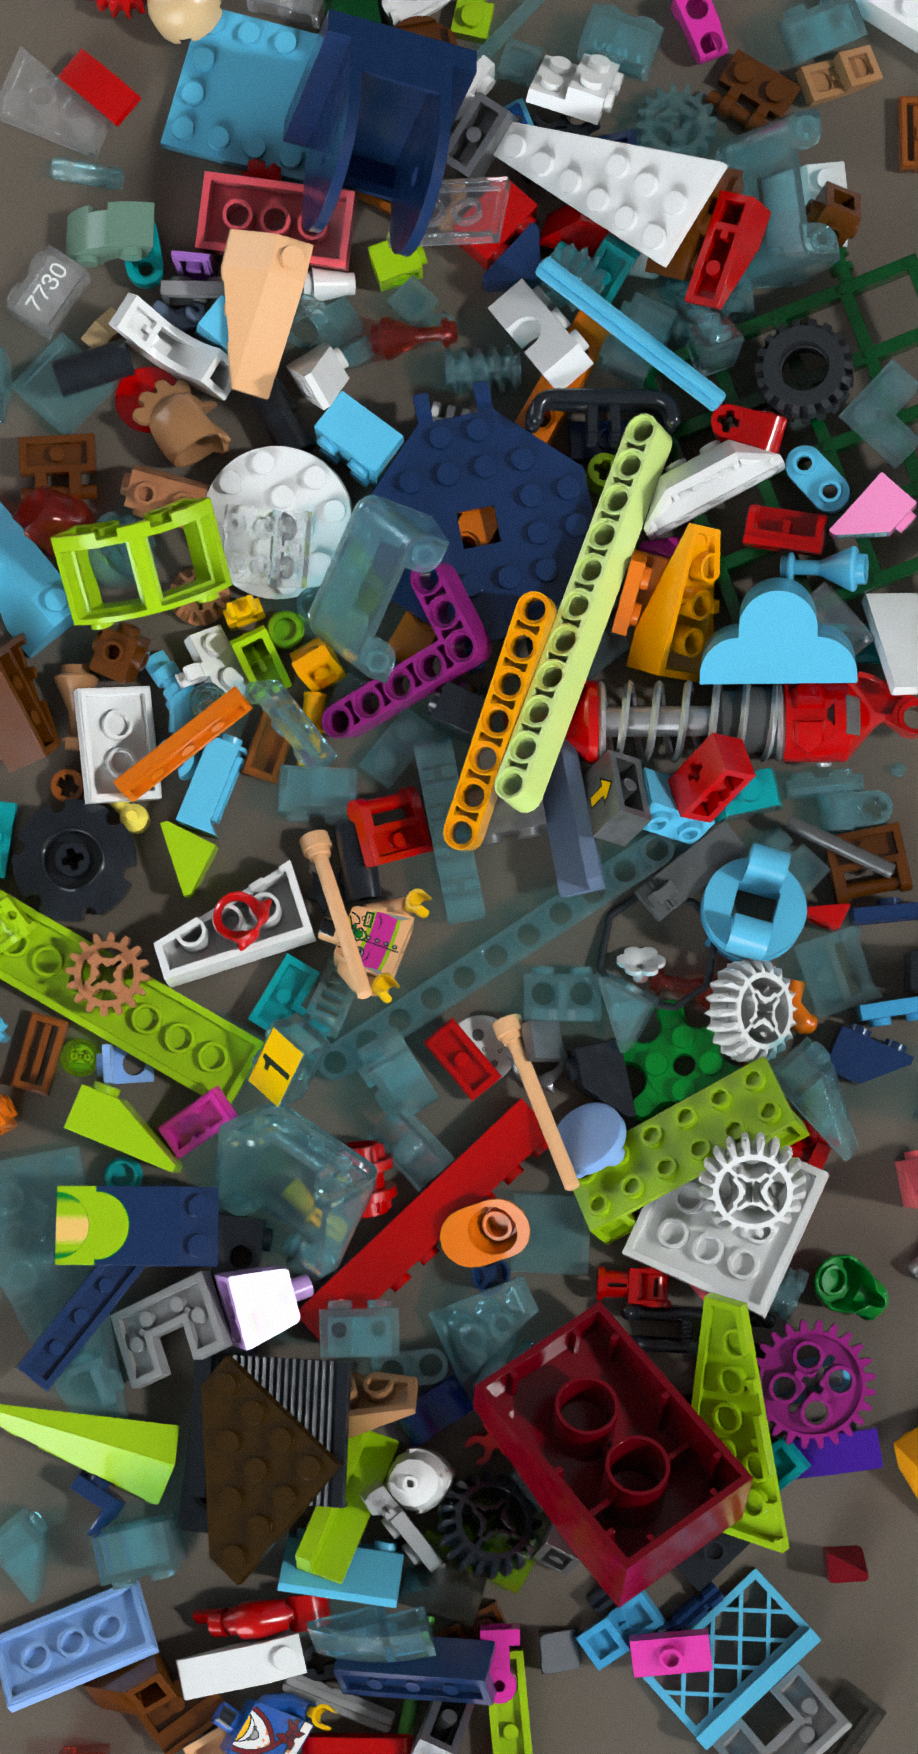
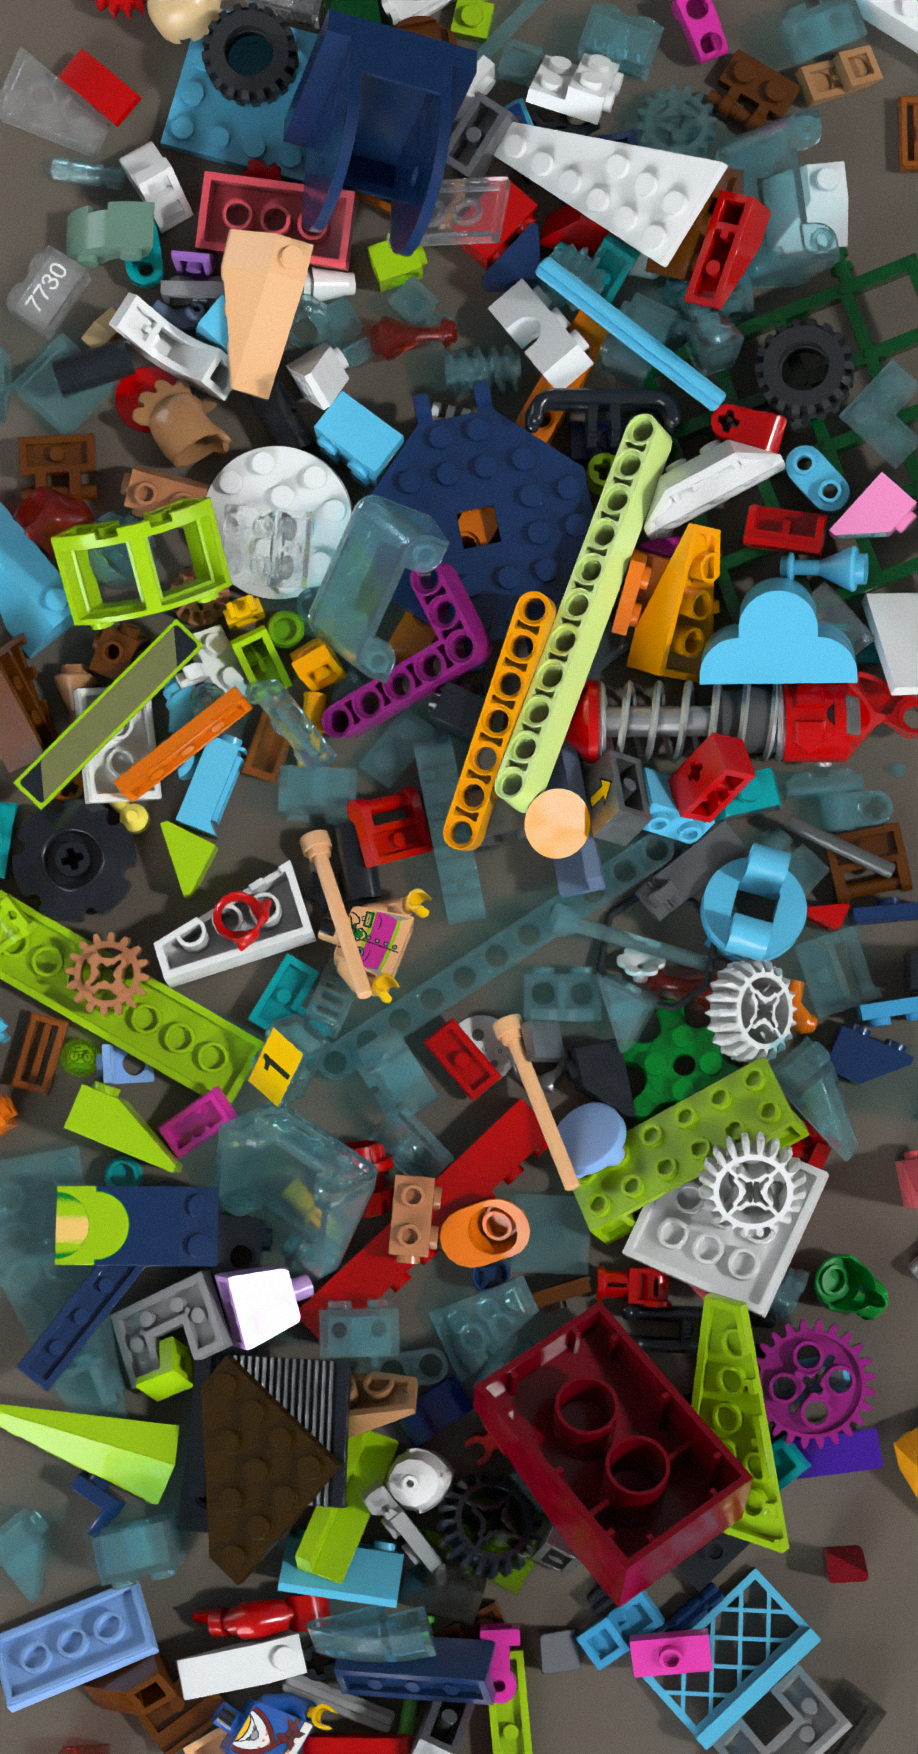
(108, 714): none -> olive tile
(157, 183): none -> white tile
(174, 1374): none -> lime panel
(243, 23): none -> black tyre
(412, 1217): none -> nougat brick
(555, 1296): none -> reddish brown plate
(557, 823): none -> light orange sticker
(566, 921): none -> clear light blue piece
(837, 209): reddish brown brick -> none

